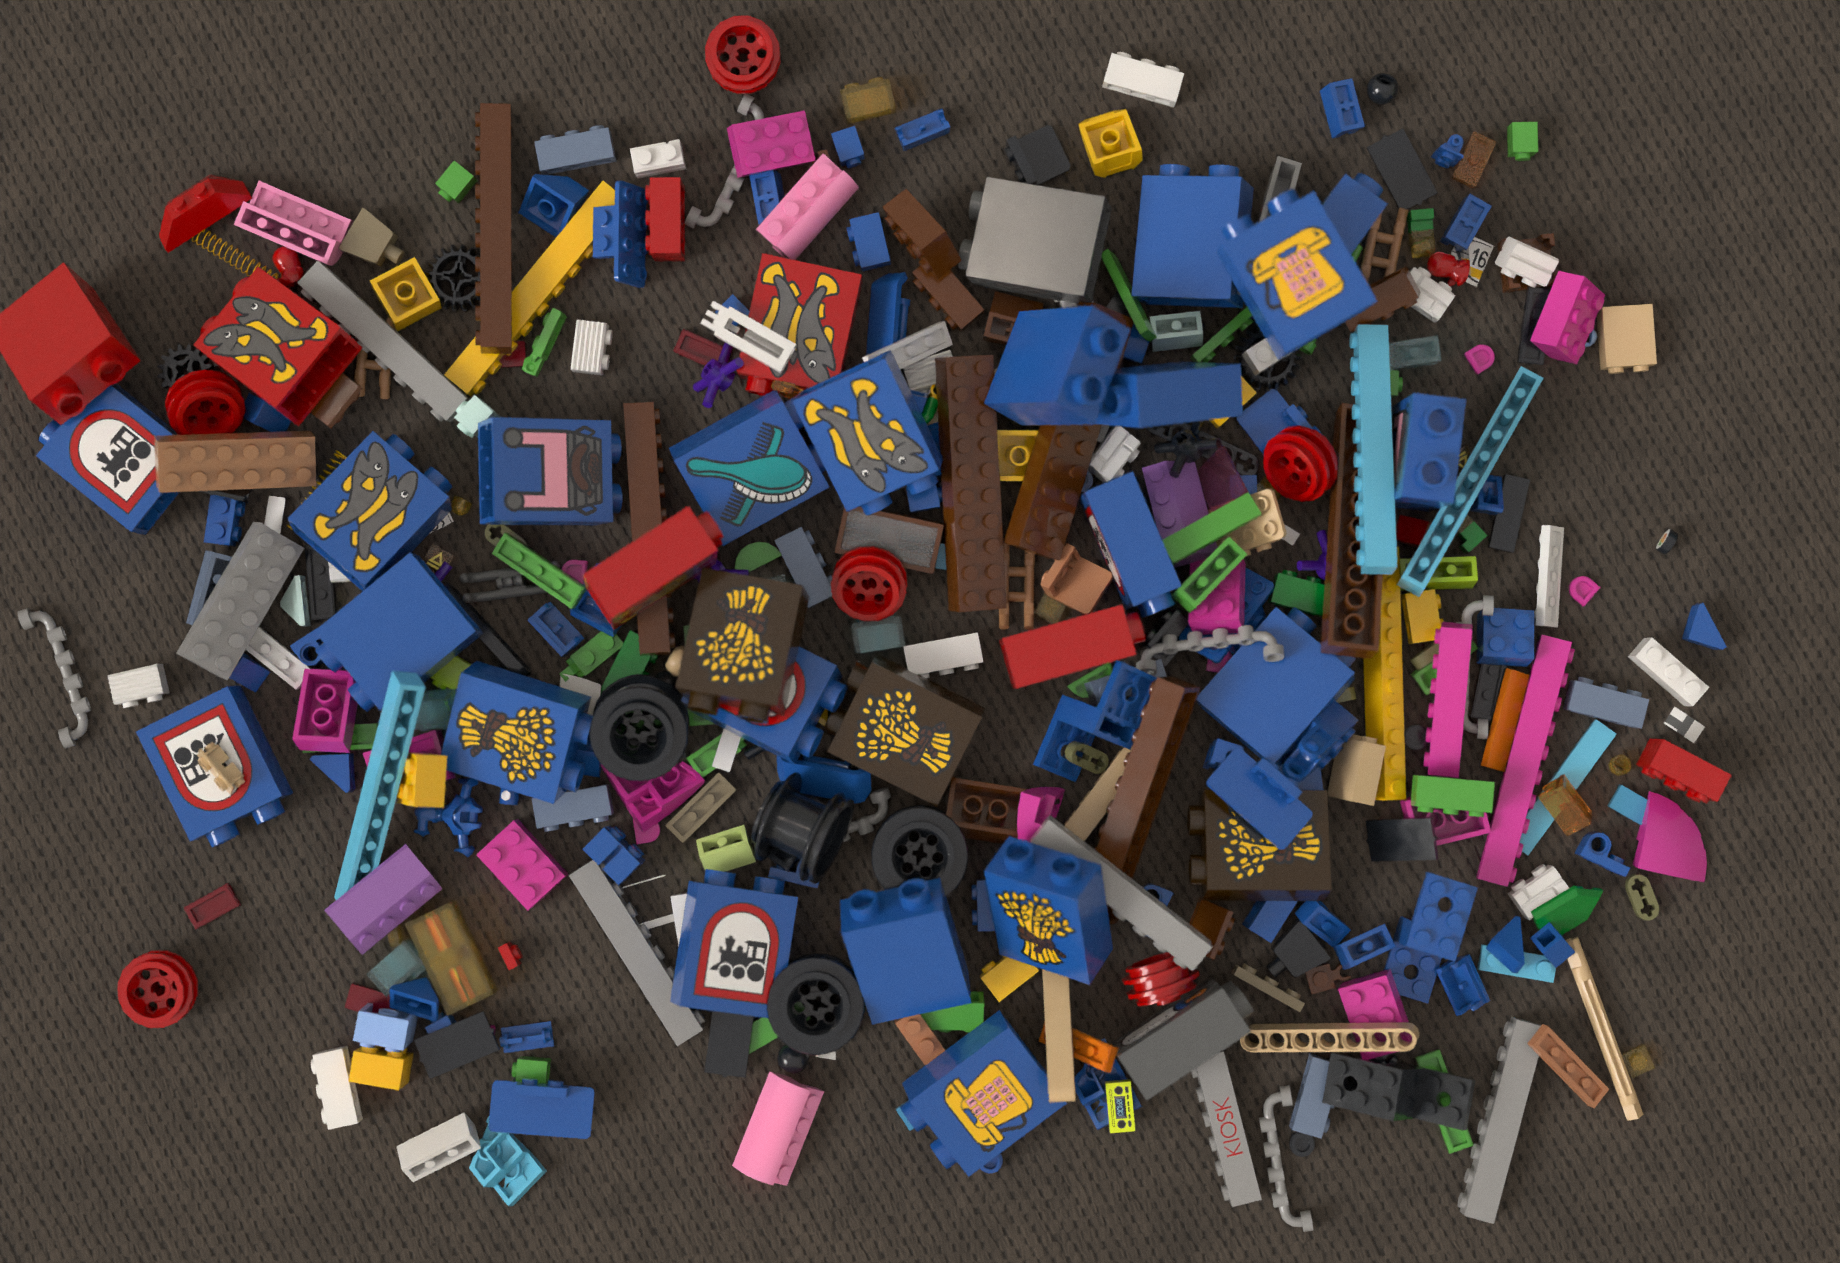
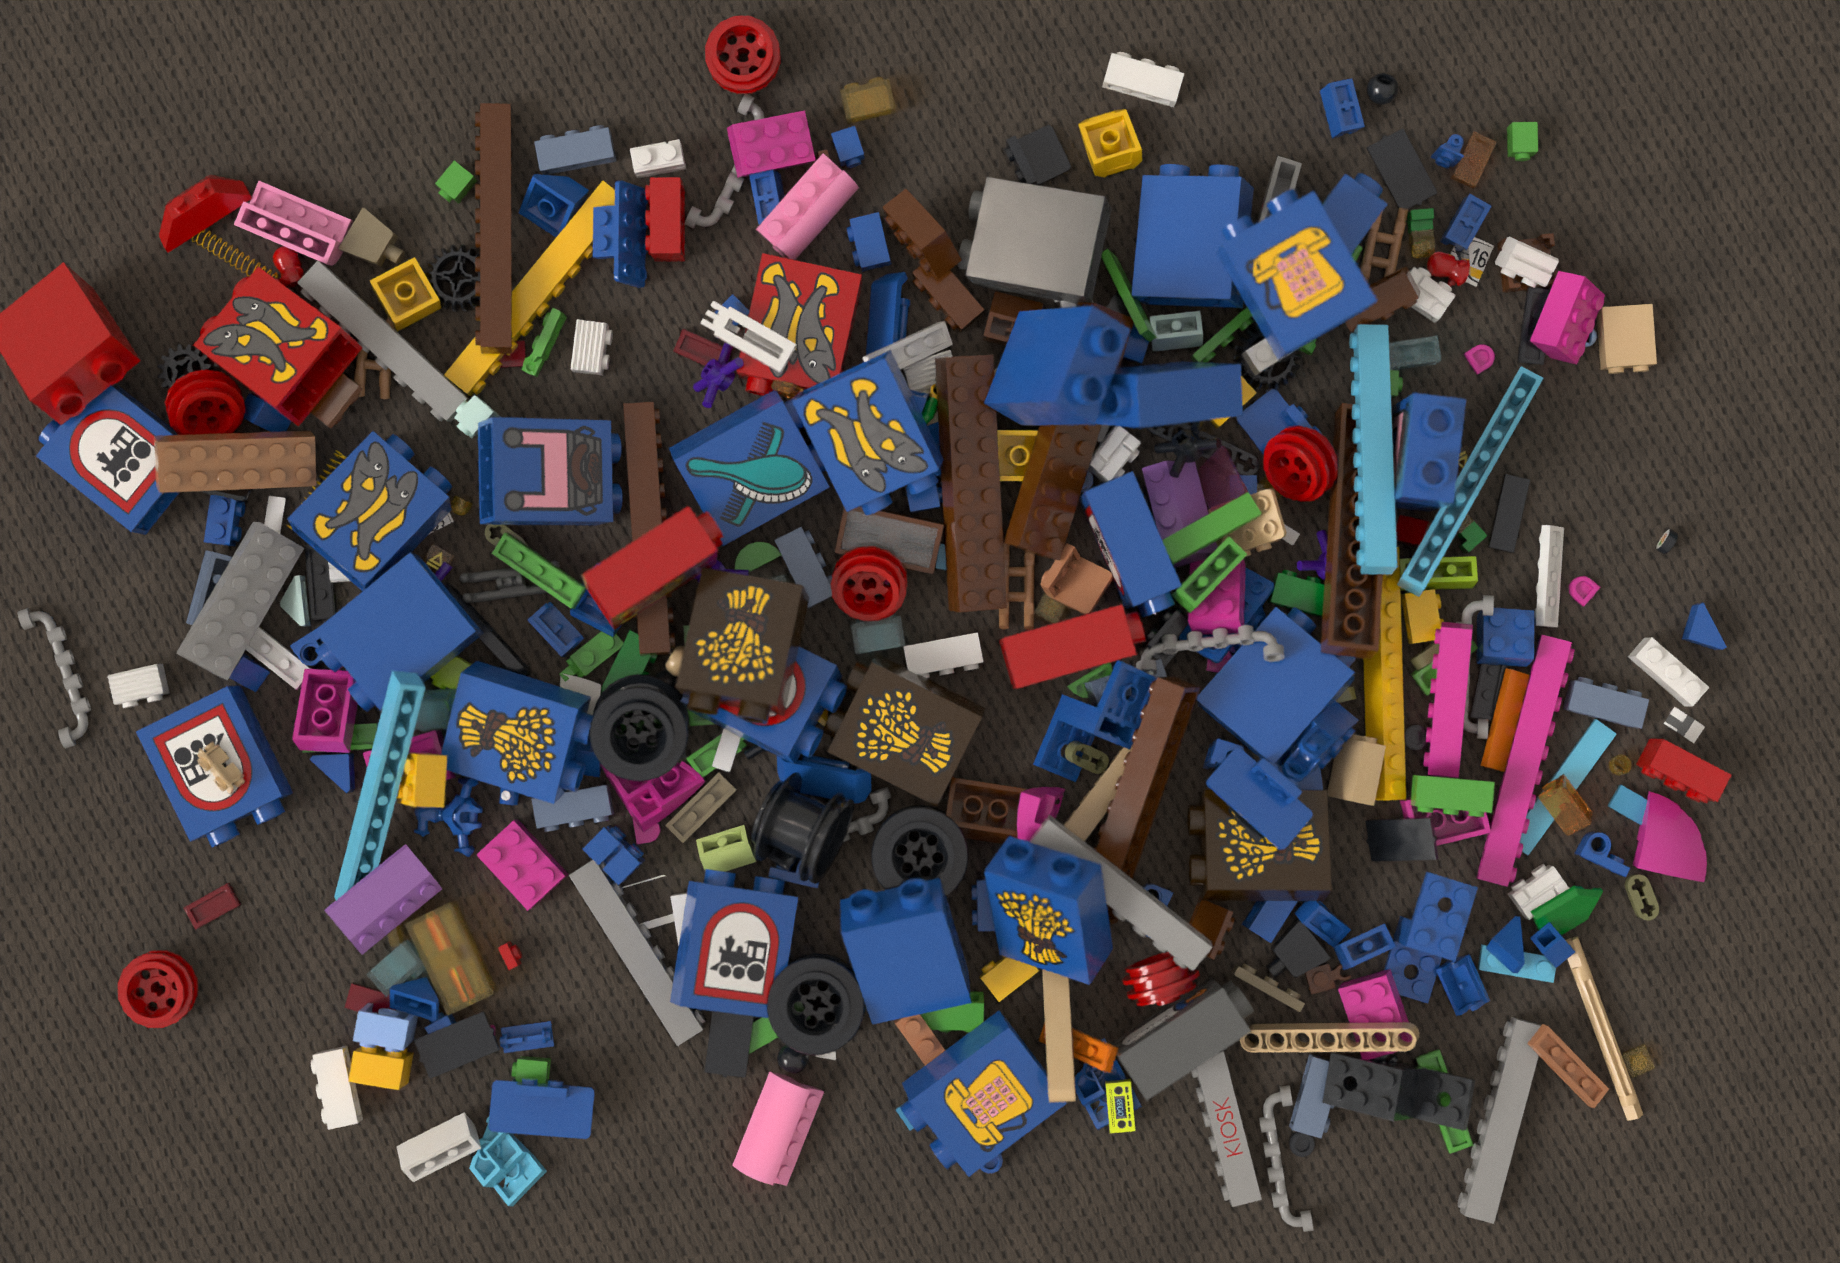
(576, 569): dark pink tile -> none
(922, 129): blue hinge -> none
(1490, 497): blue slope -> none

